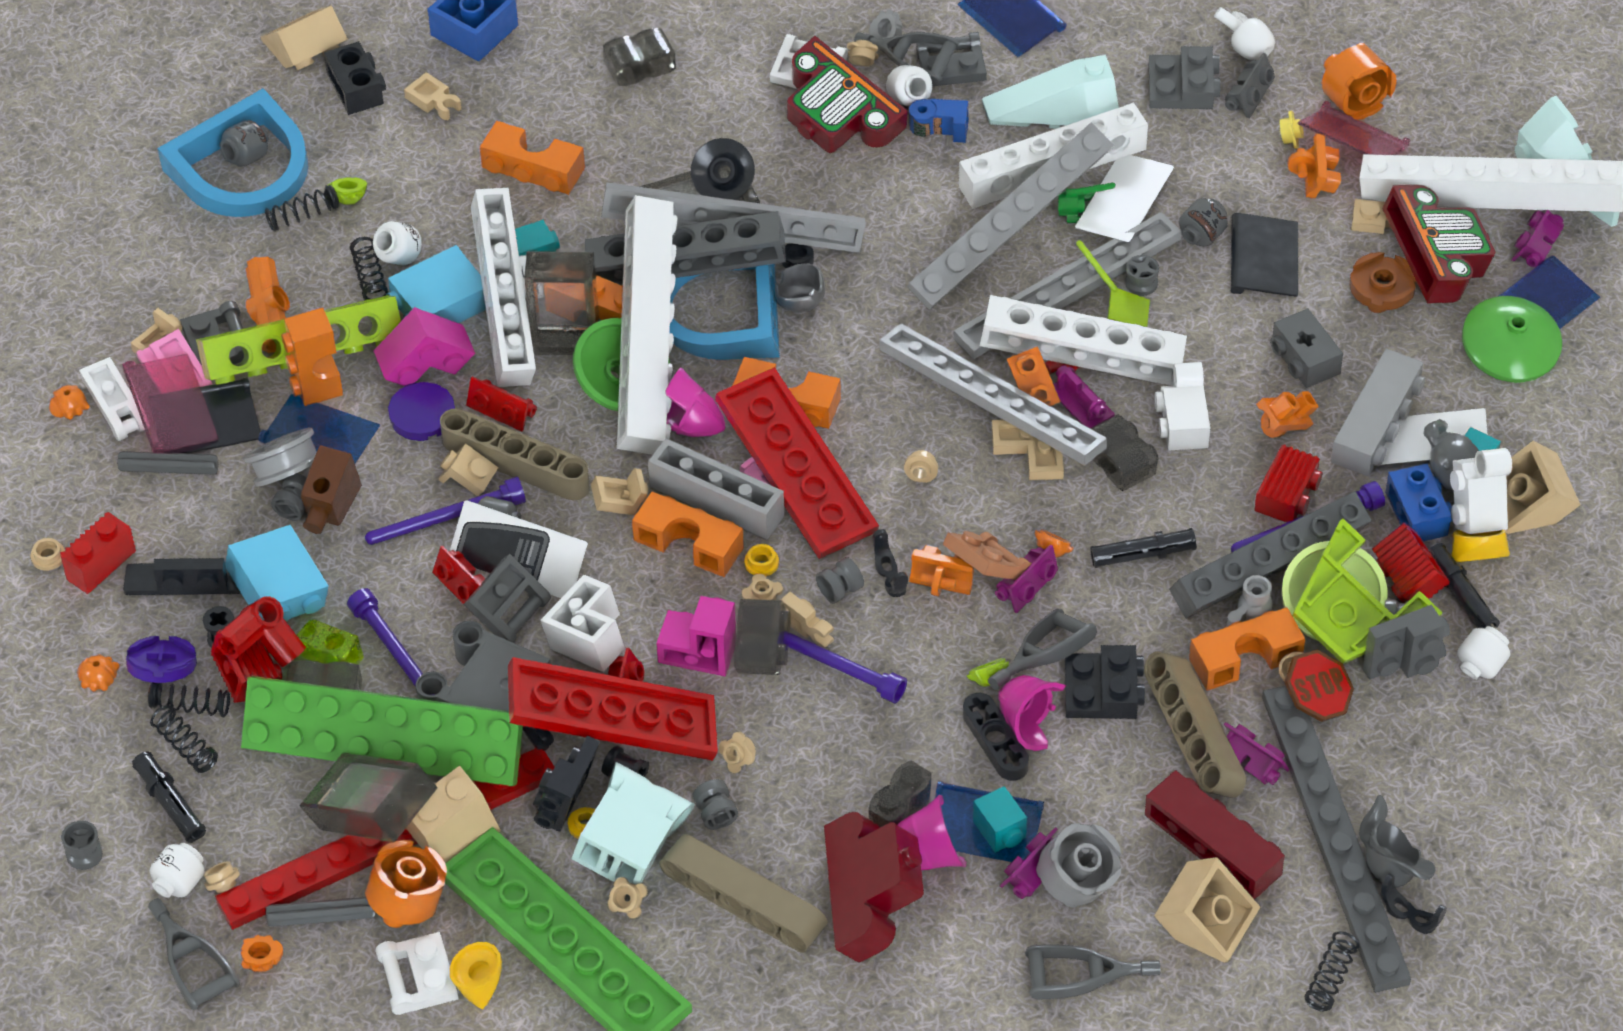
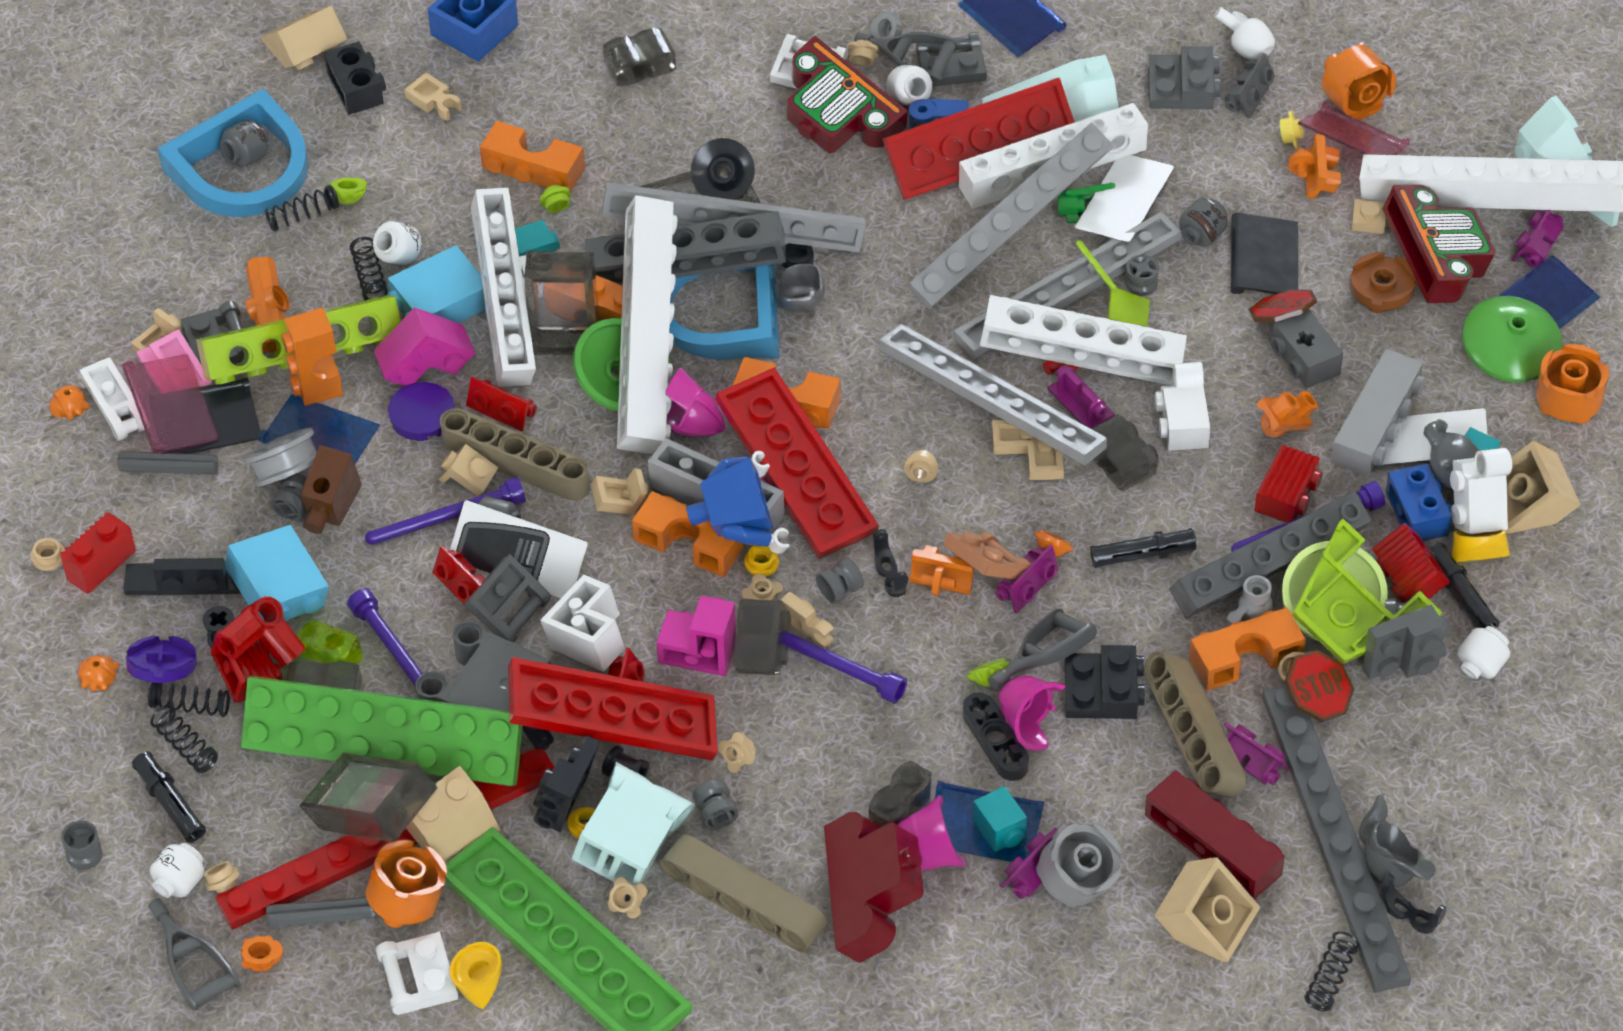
(555, 198): none -> lime plate
(737, 504): none -> blue torso
(931, 152): none -> red plate
(1032, 376): orange hips -> none
(1096, 968): dark grey piece -> none
(1282, 305): none -> piece
(1572, 383): none -> orange brick

